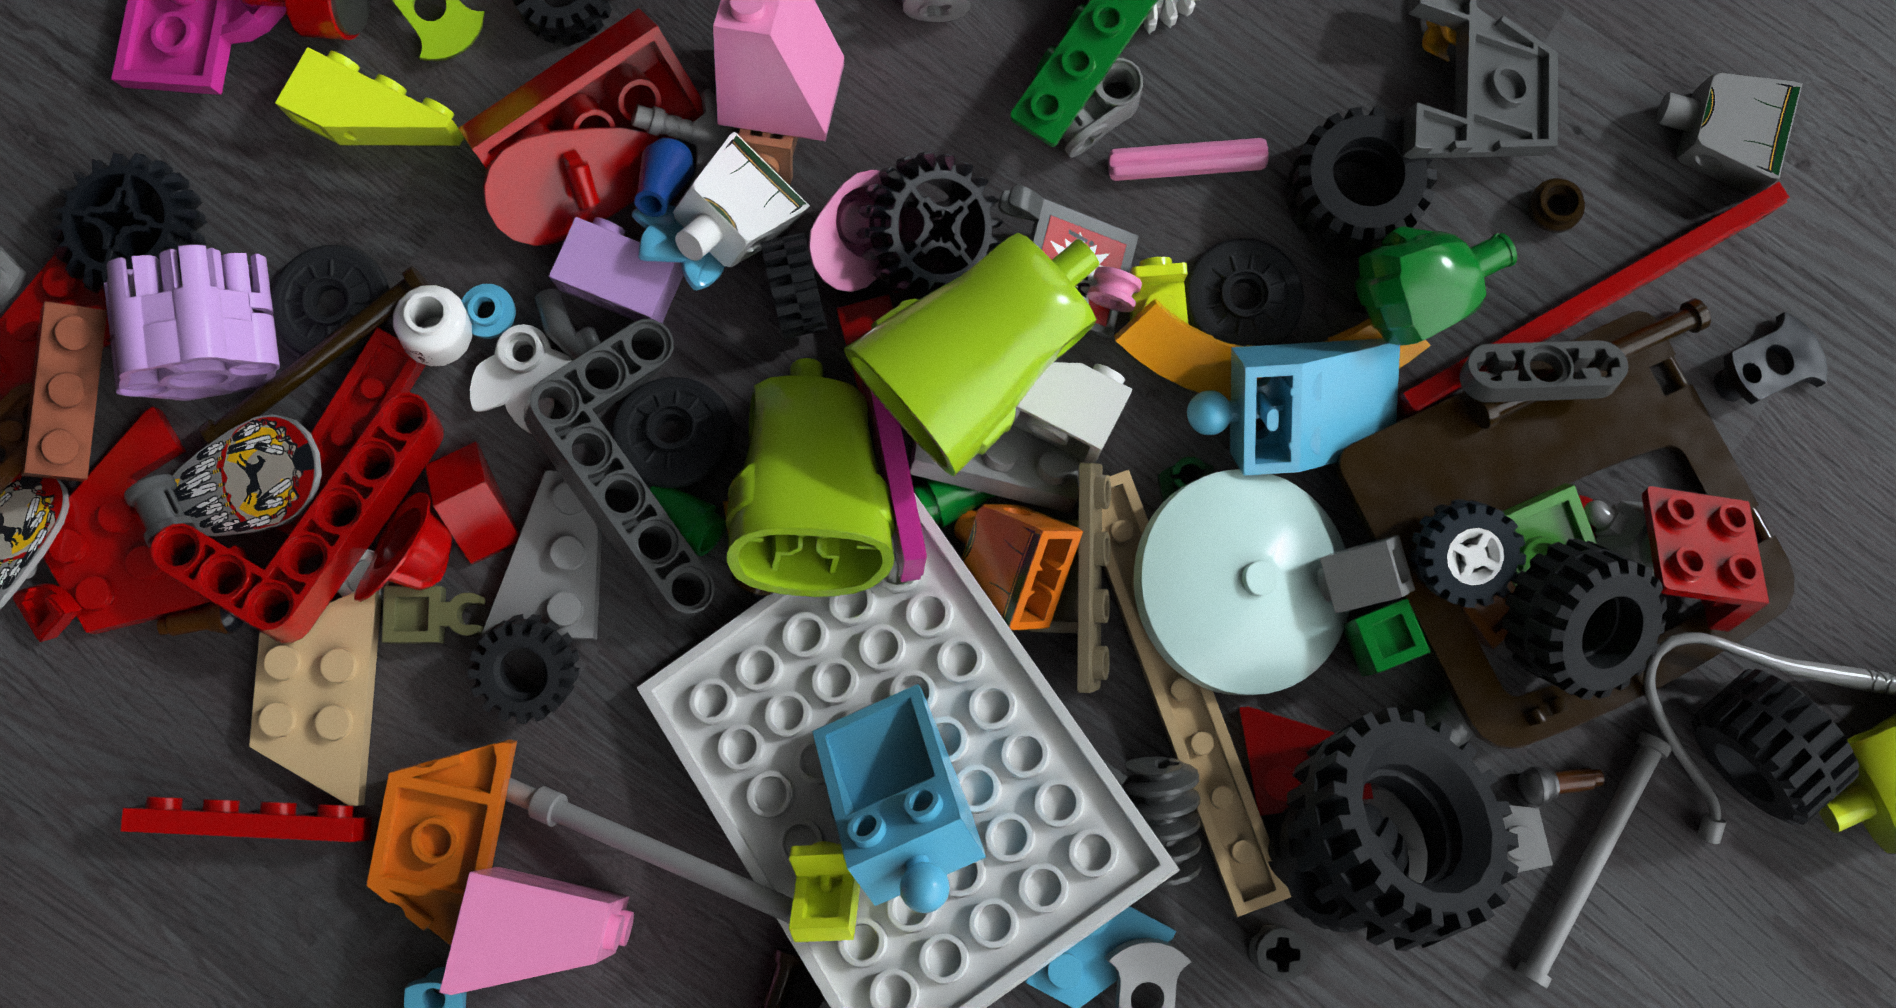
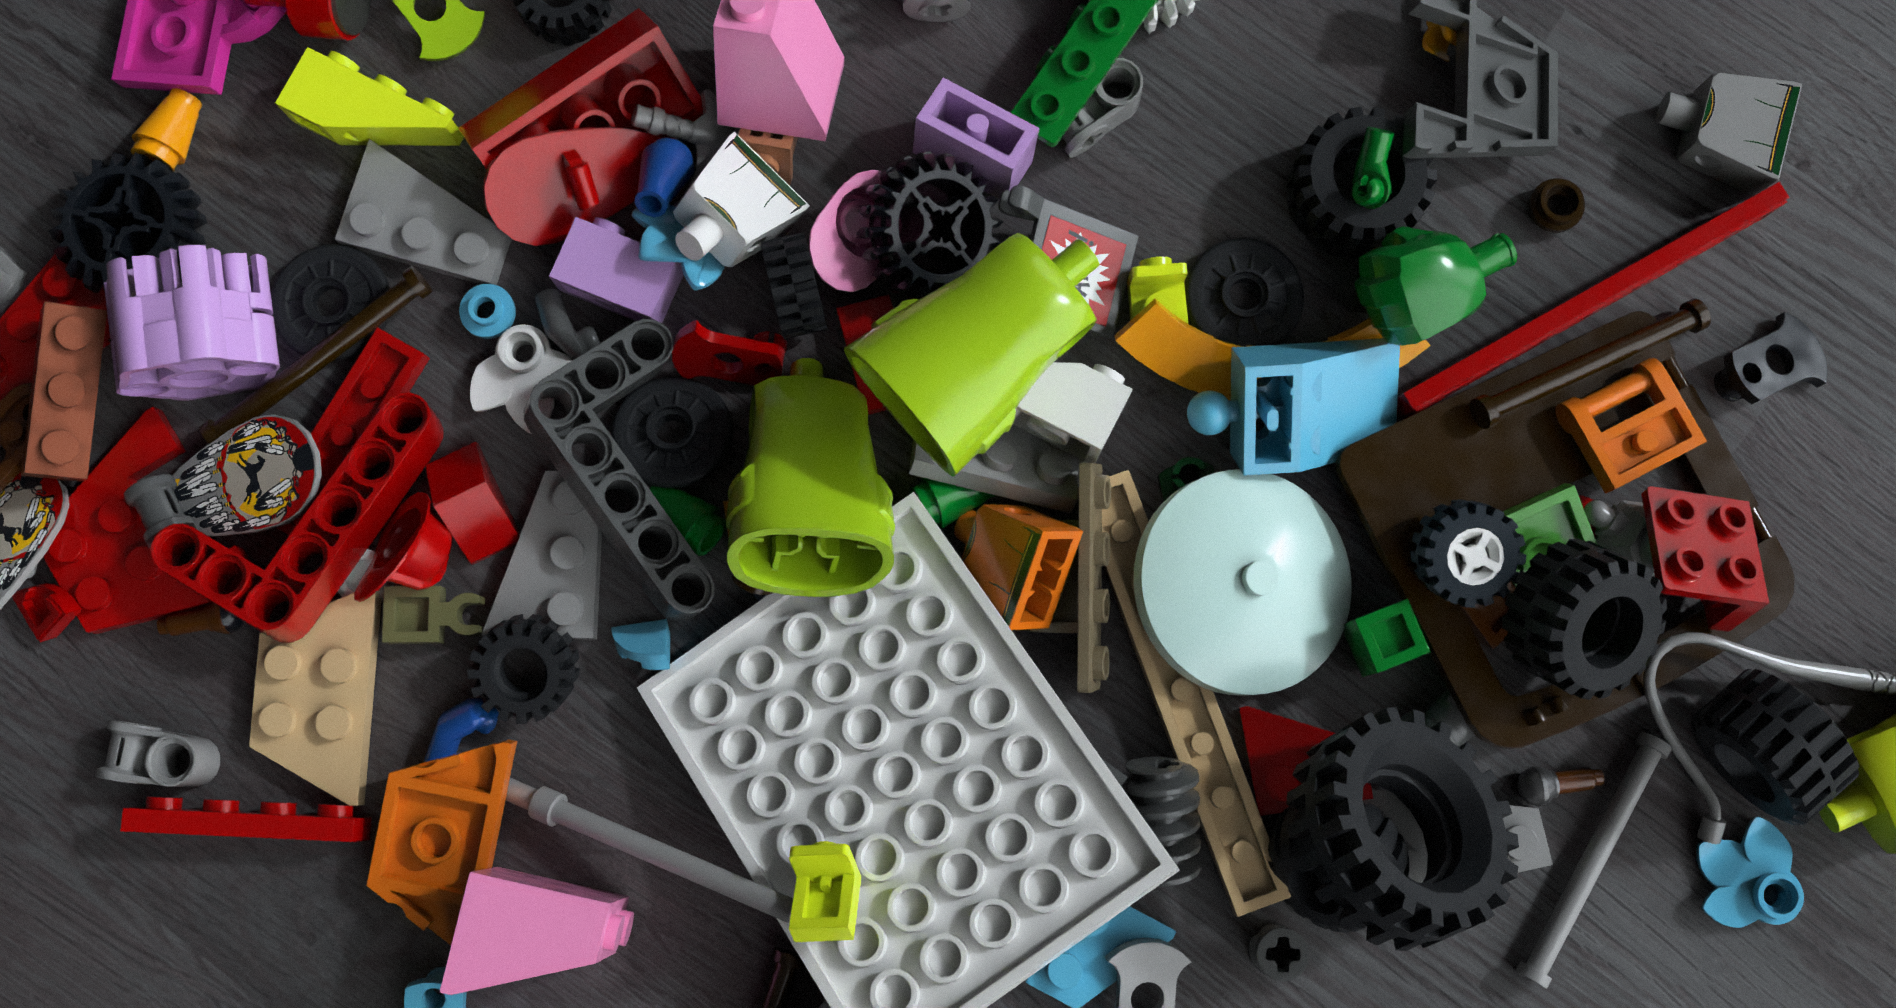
(150, 756): none -> light grey piece
(168, 129): none -> light orange cone
(418, 223): none -> light grey wing
(432, 325): white head -> none
(458, 723): none -> blue arm
(644, 643): none -> medium azure tile
(696, 351): none -> red piece
(895, 471): dark pink tile -> none
(897, 801): medium azure slope -> none
(976, 133): none -> lavender brick
(1114, 289): bright pink bush -> none
(1188, 159): bright pink axle -> none
(1365, 574): light grey brick -> none
(1371, 176): none -> green arm
(1525, 386): dark grey beam -> none
(1639, 441): none -> orange plate
(1744, 872): none -> medium azure plate

